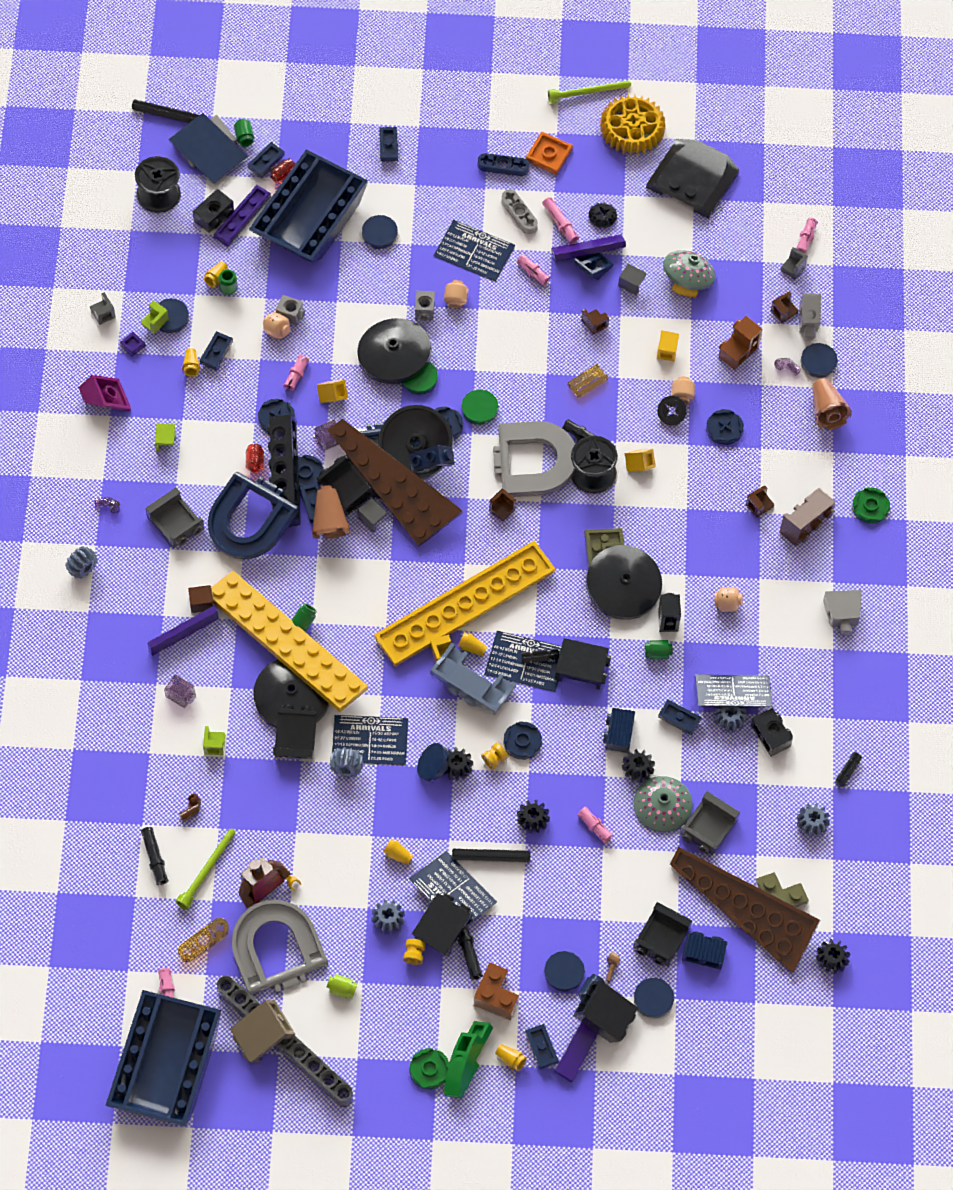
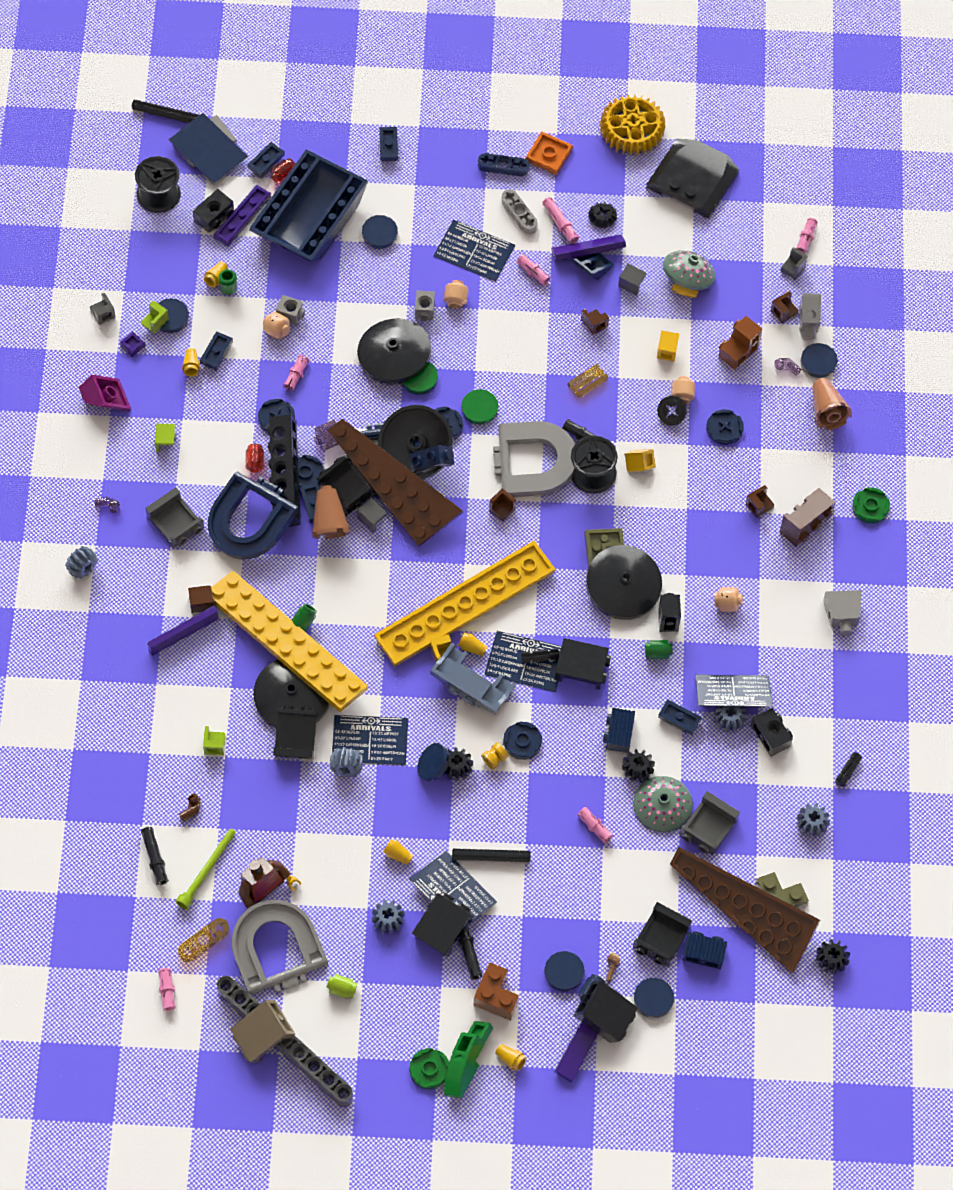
(164, 1058): dark blue slope -> none
(180, 691): clear purple brick -> none
(244, 132): green brick -> none
(332, 391): yellow panel -> none
(414, 951): yellow wheel -> none
(540, 819): black gear -> none
(541, 1046): dark blue plate -> none
(556, 95): lime piece -> none

